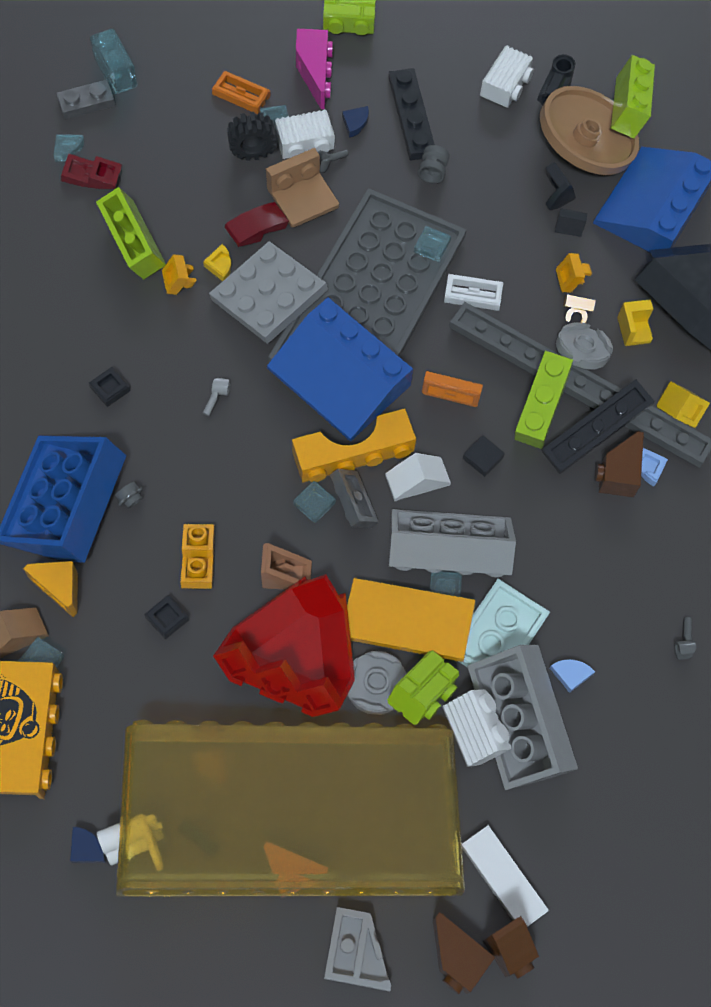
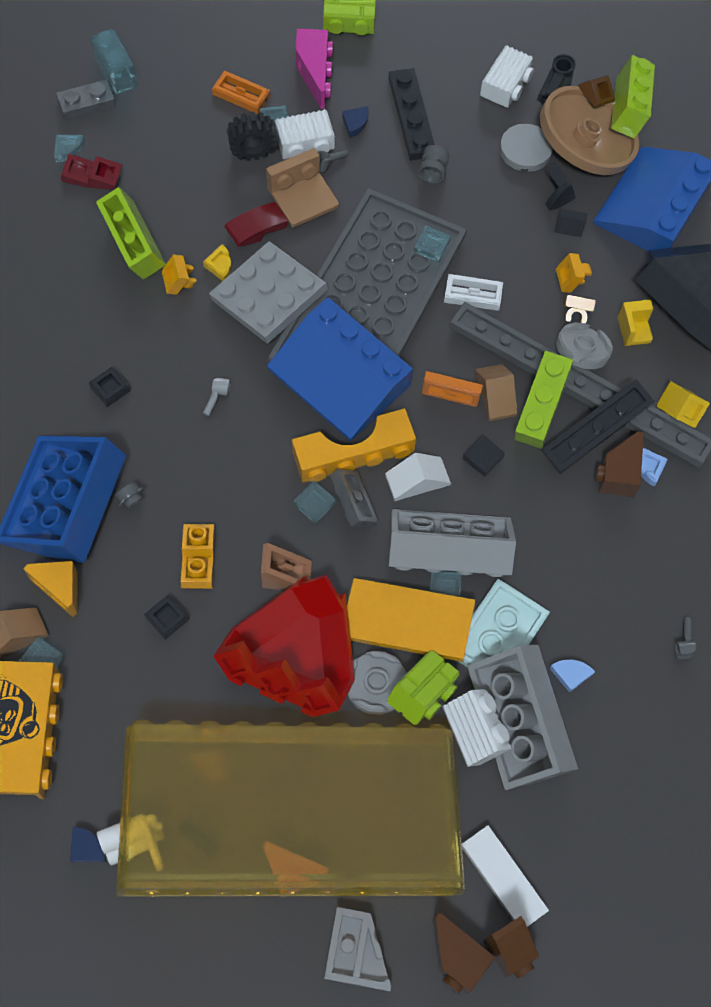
(497, 391): none -> medium nougat slope
(525, 147): none -> light grey tile
(598, 90): none -> reddish brown slope

